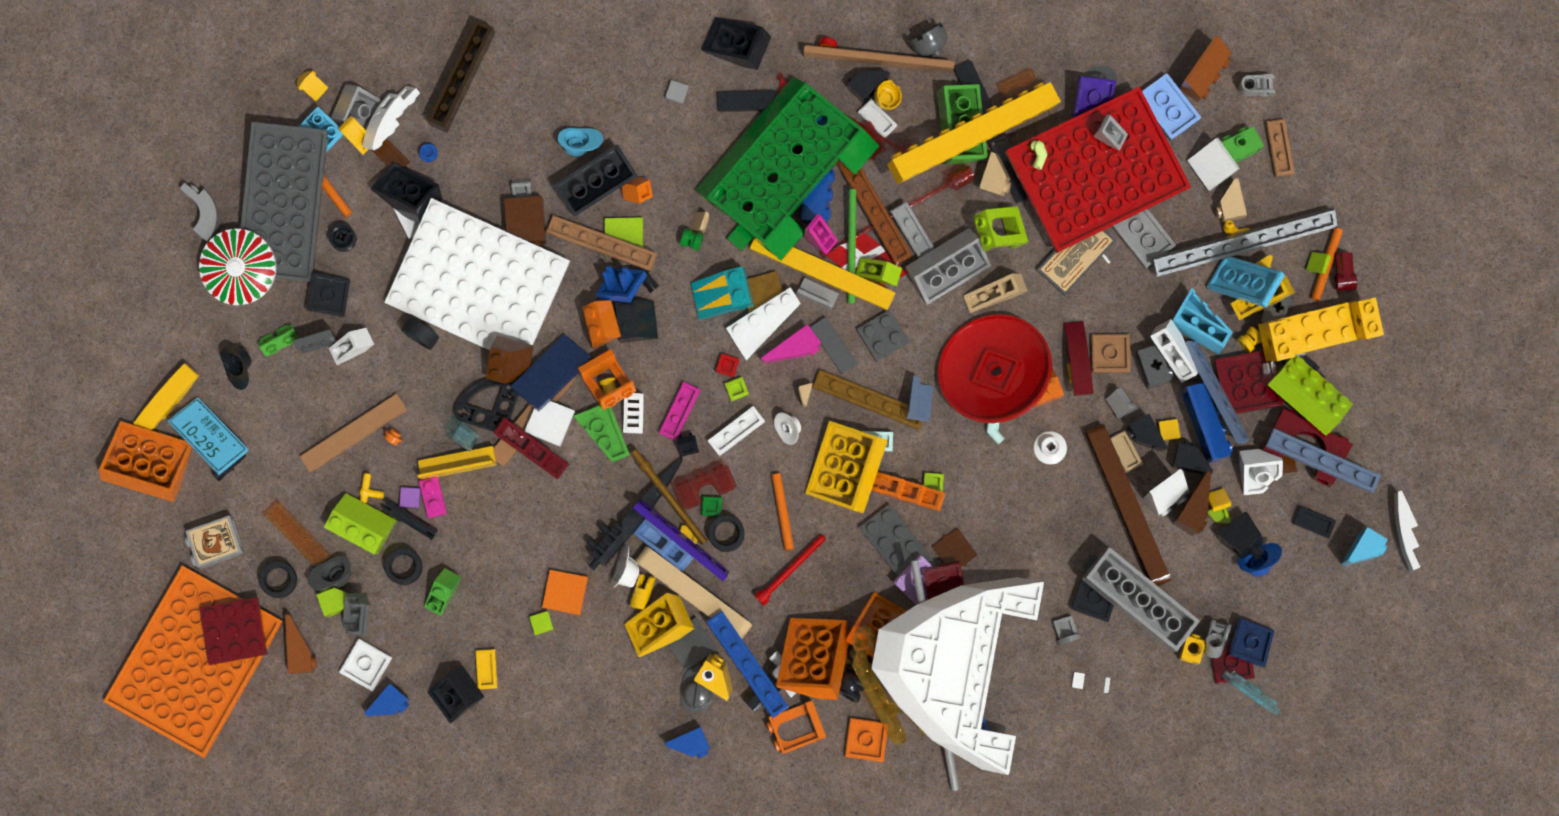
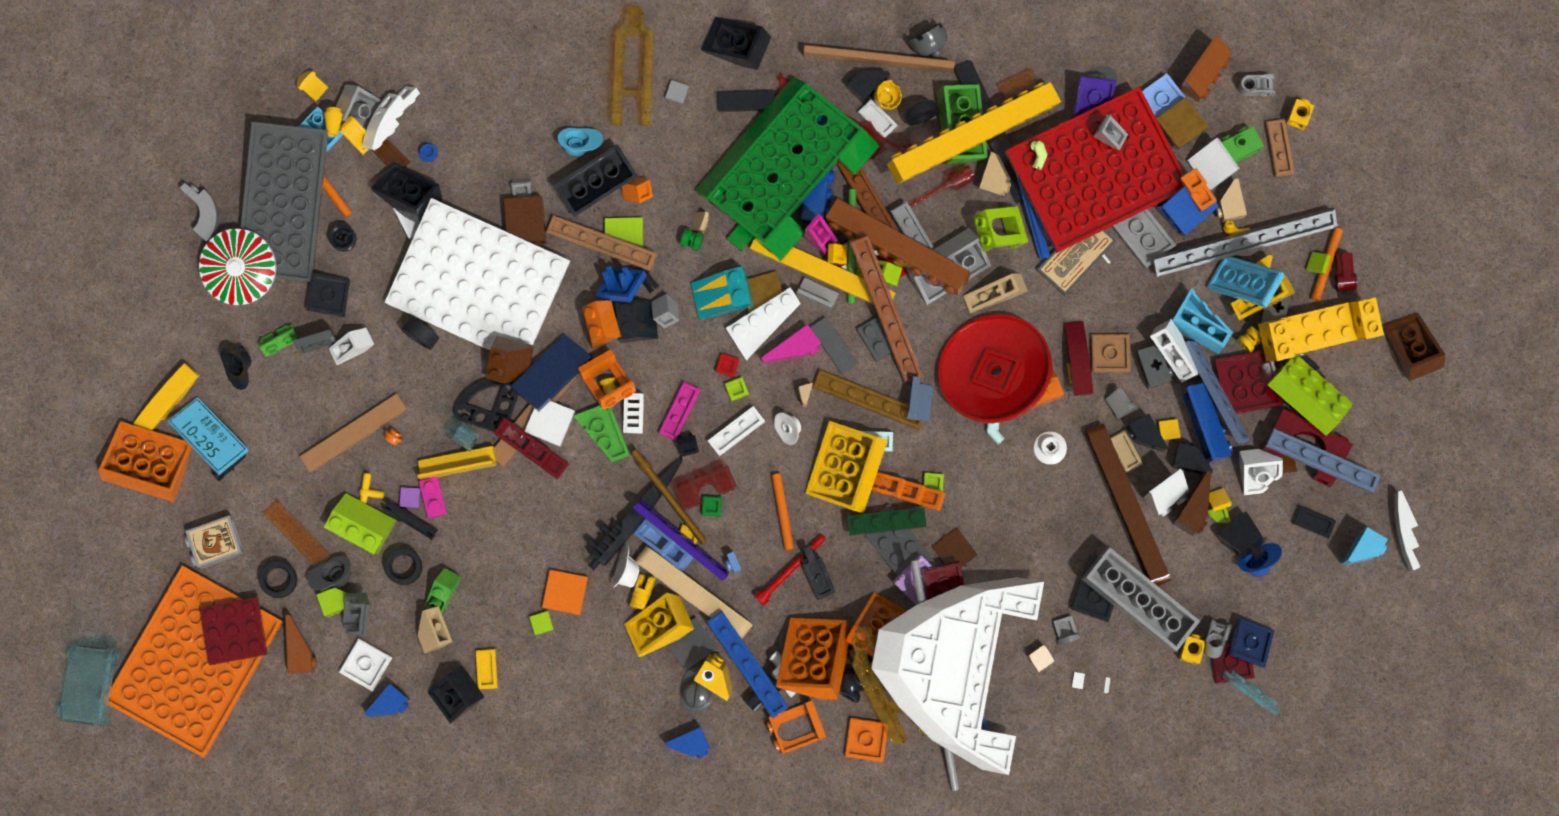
(88, 685): none -> clear light blue windscreen
(333, 120): none -> yellow cone
(433, 630): none -> tan slope
(461, 76): dark brown brick -> none
(633, 27): none -> clear yellow piece
(665, 311): none -> light grey panel
(722, 547): black tyre -> none
(732, 563): none -> medium blue plate
(816, 573): none -> black hinge
(827, 42): red tile -> none
(837, 254): none -> yellow plate
(886, 308): none -> dark orange tile
(886, 521): none -> dark green plate
(898, 247): none -> dark orange brick
(921, 112): none -> black tyre
(1036, 226): none -> blue axle
(1041, 658): none -> slope
(1182, 123): none -> pearl gold tile
(1183, 213): none -> blue panel
(1197, 189): none -> orange slope
(1296, 120): none -> yellow brick
(1414, 346): none -> reddish brown slope

